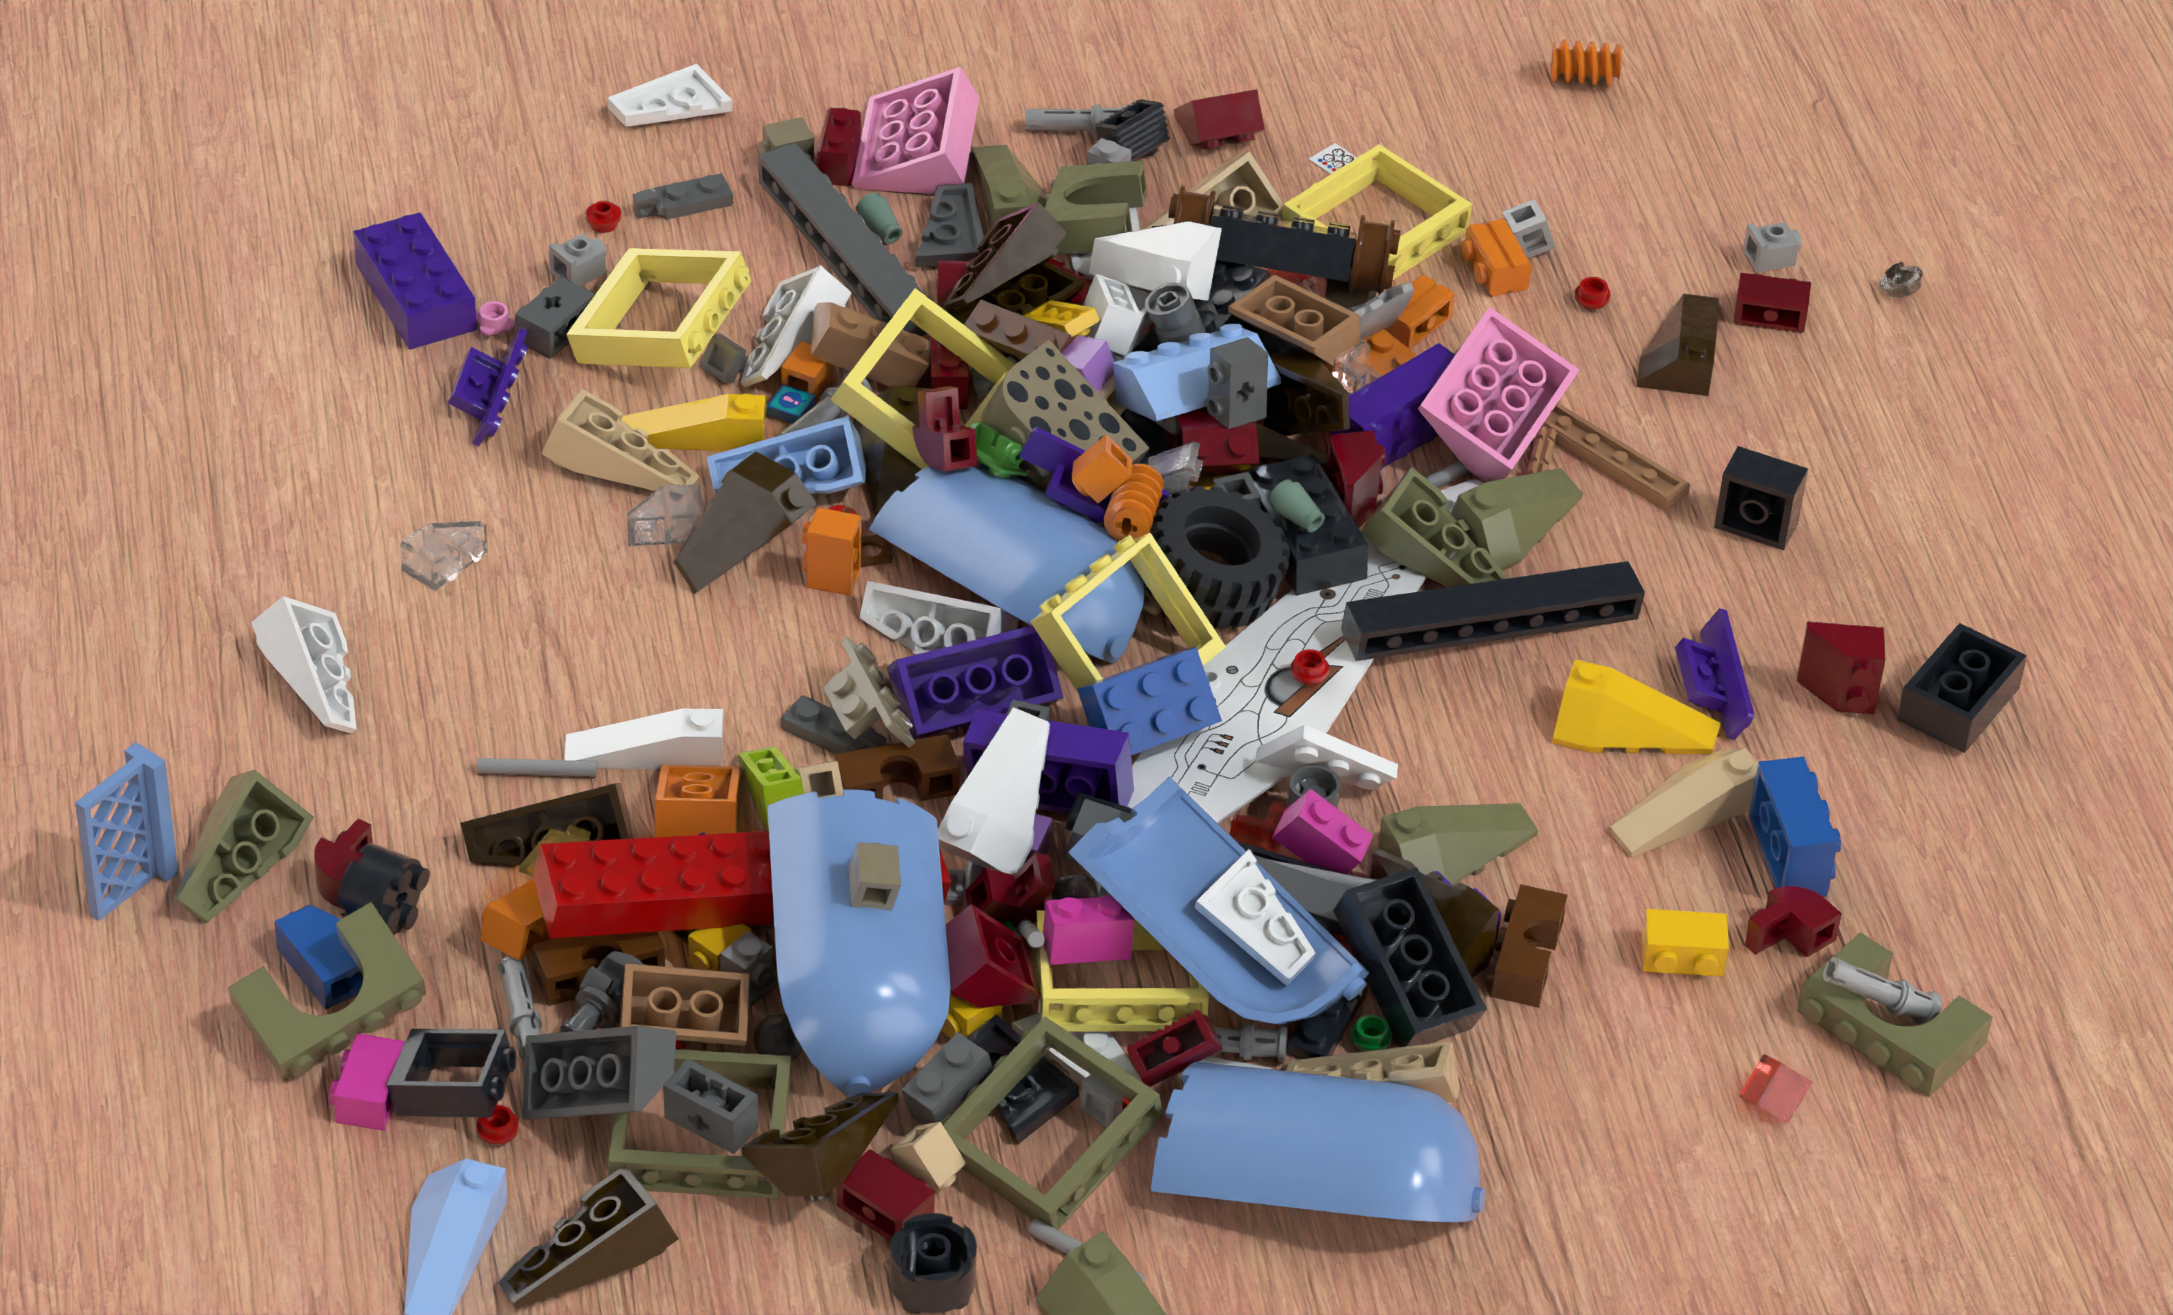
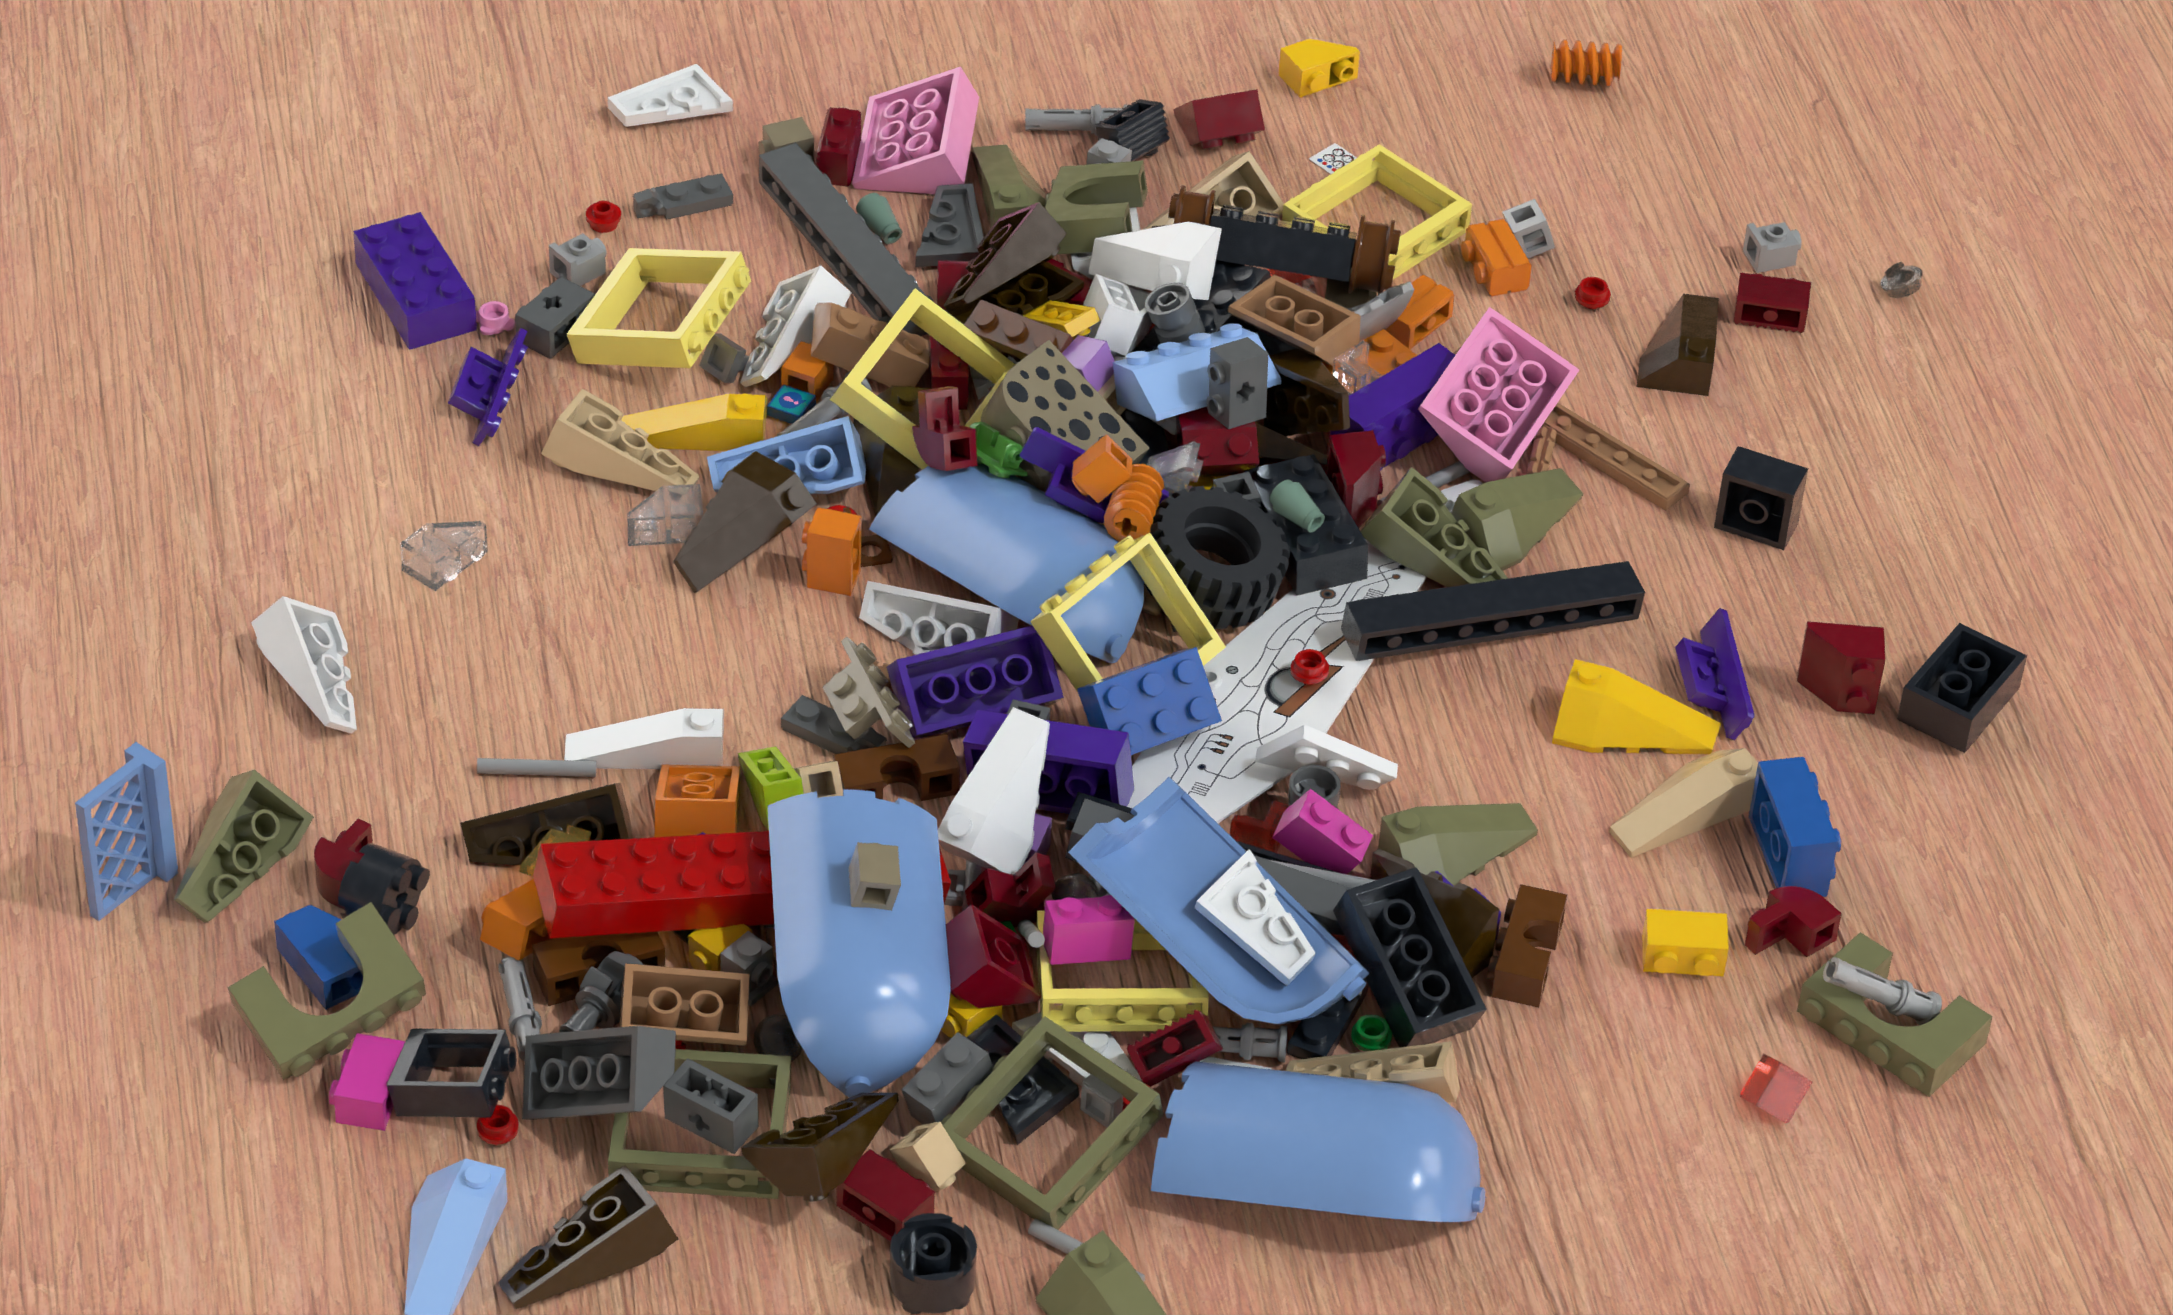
(1317, 65): none -> yellow slope

